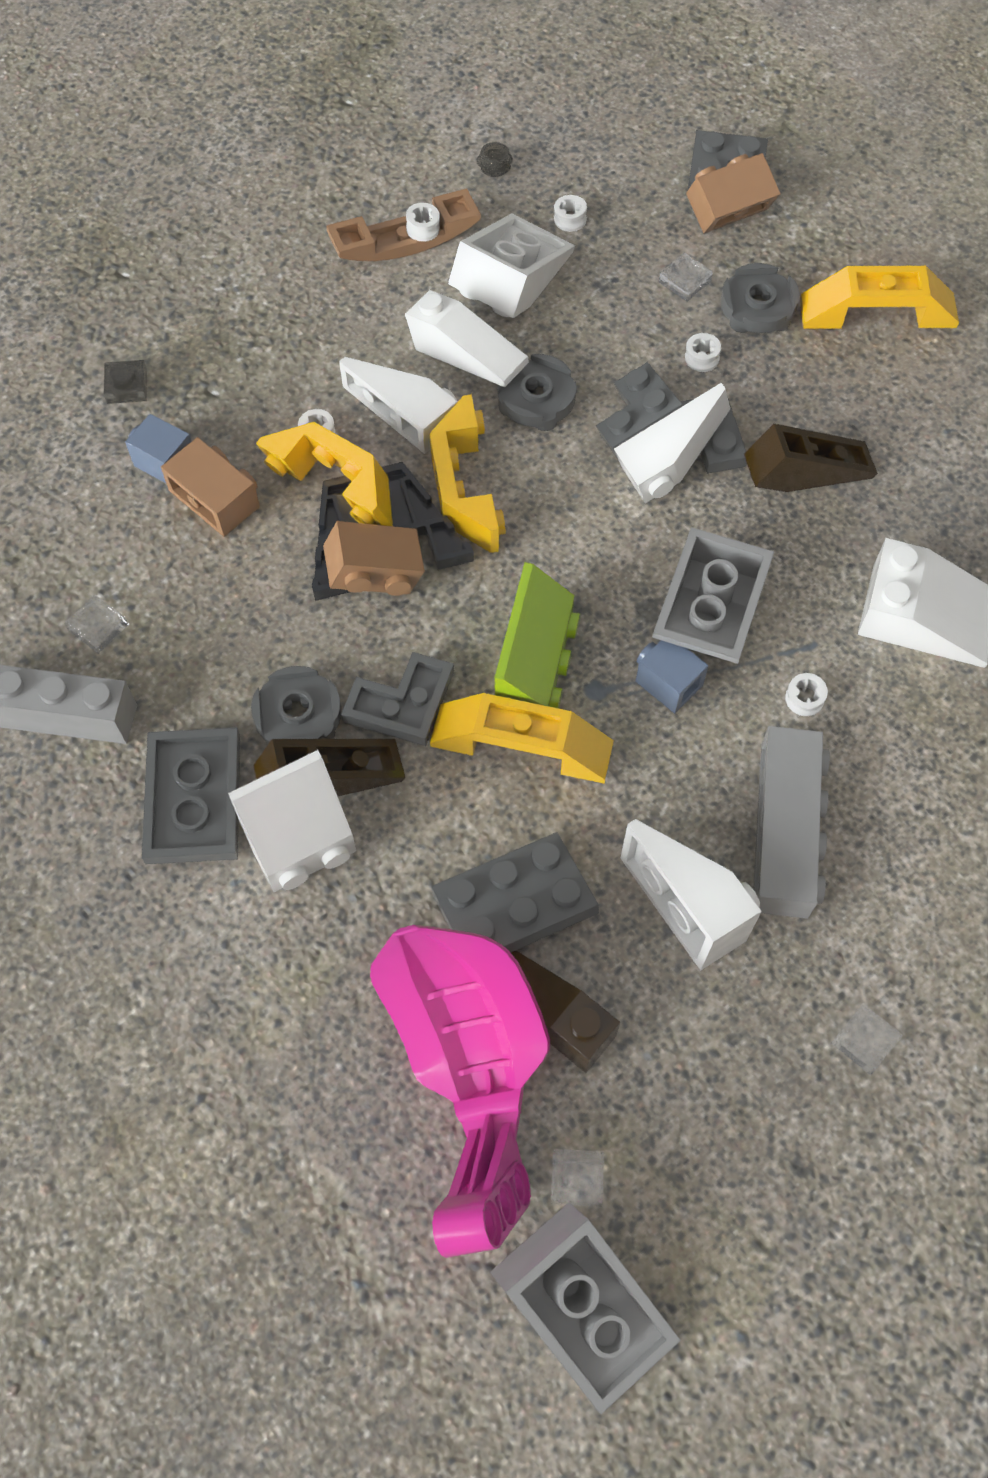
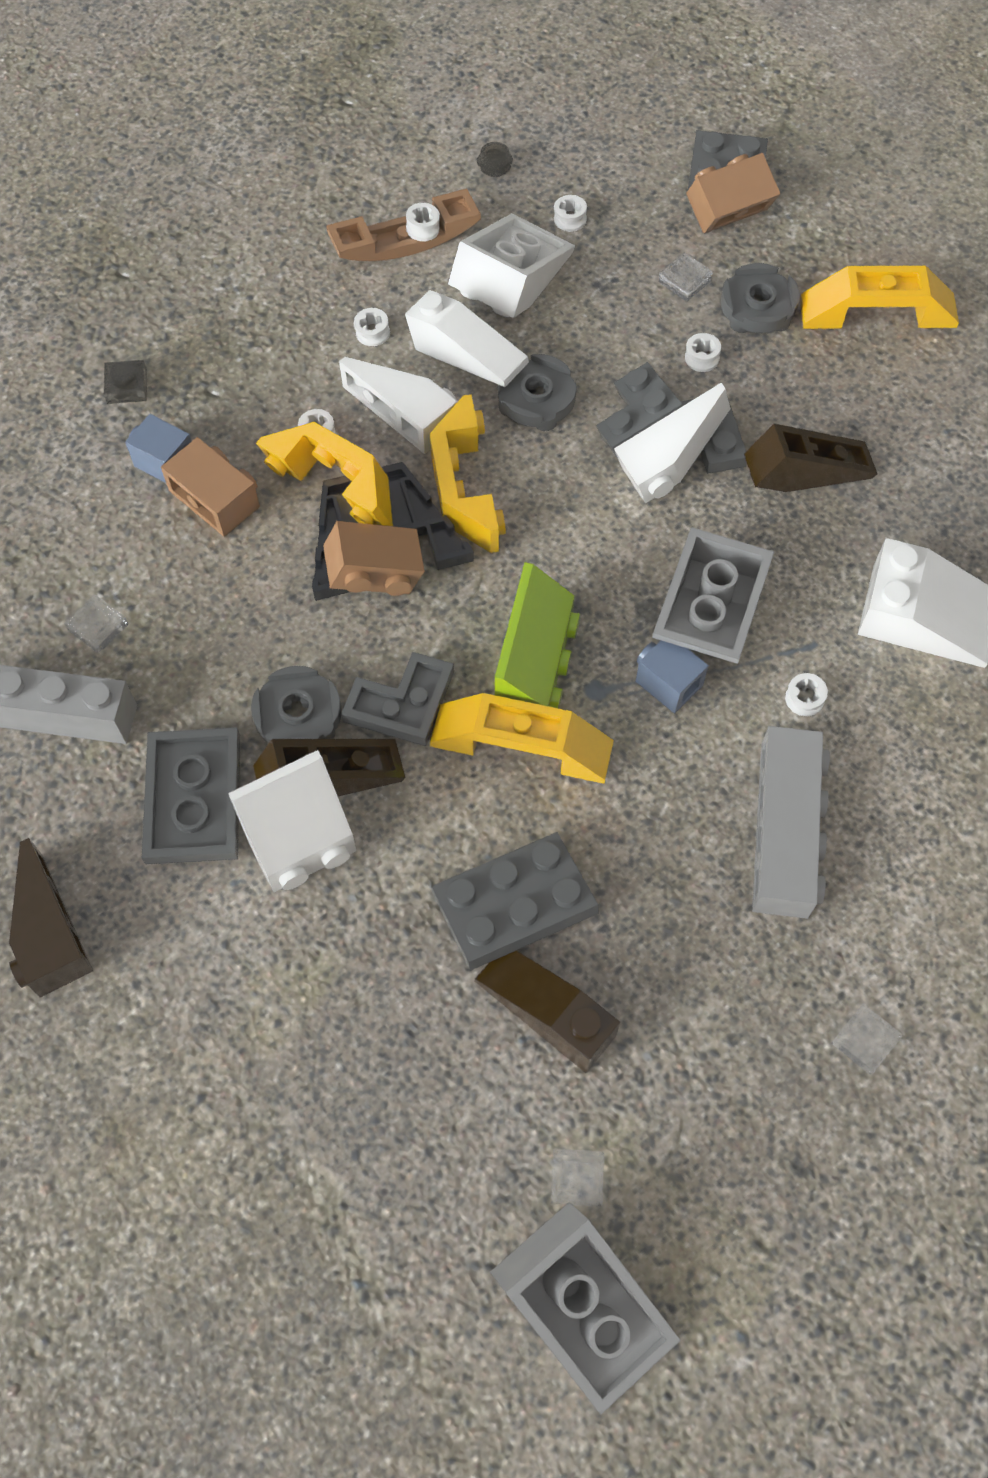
(41, 929): none -> dark brown slope
(376, 336): none -> white bush
(477, 1042): dark pink piece -> none
(692, 893): white slope -> none

